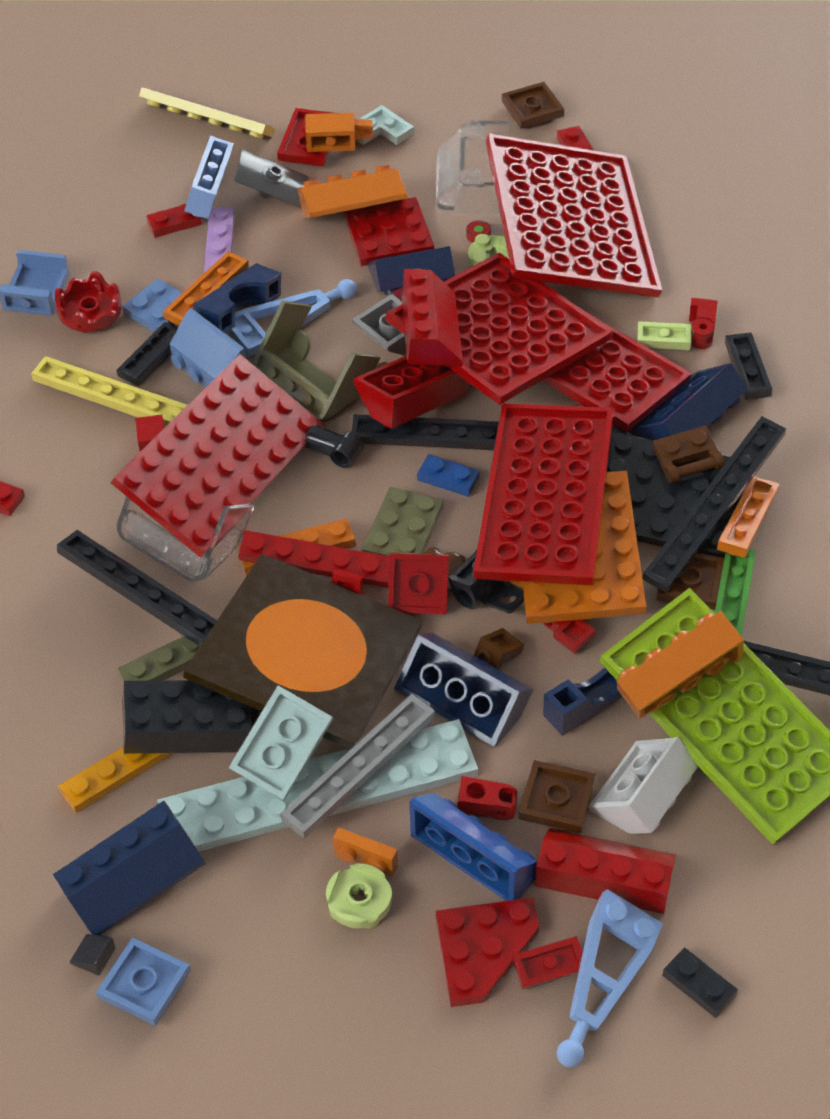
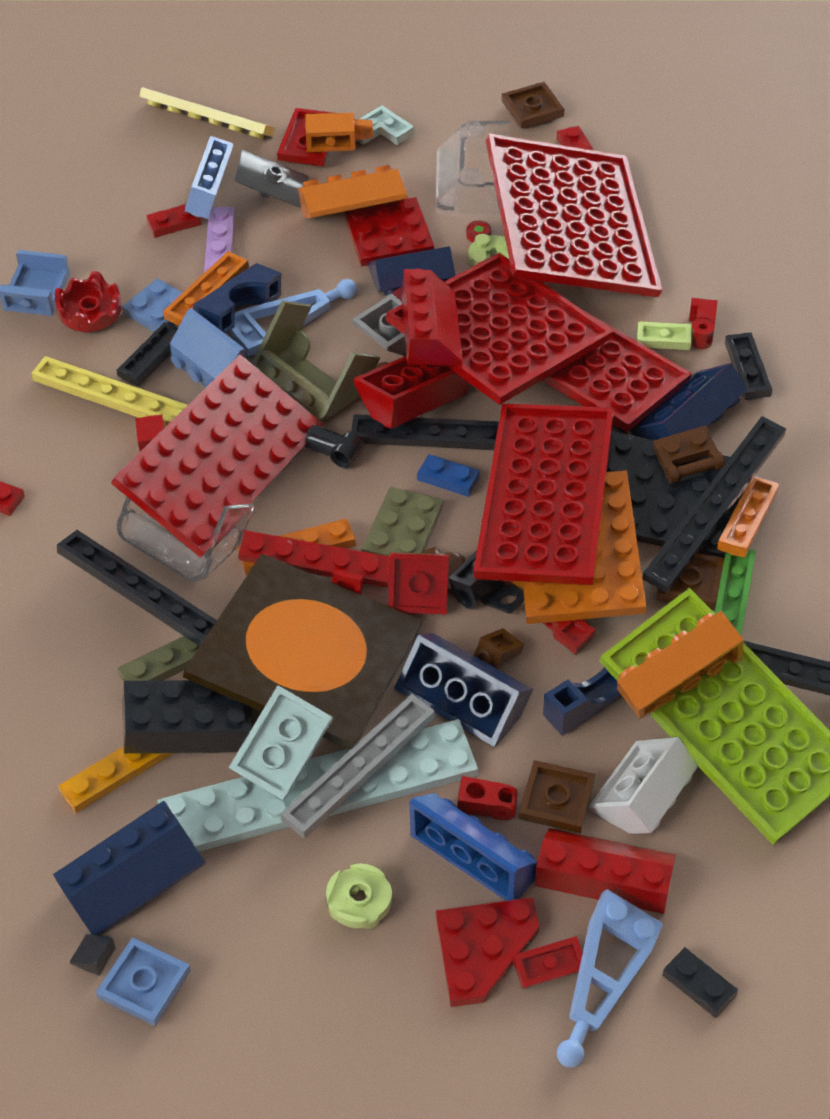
(359, 849): orange plate -> none

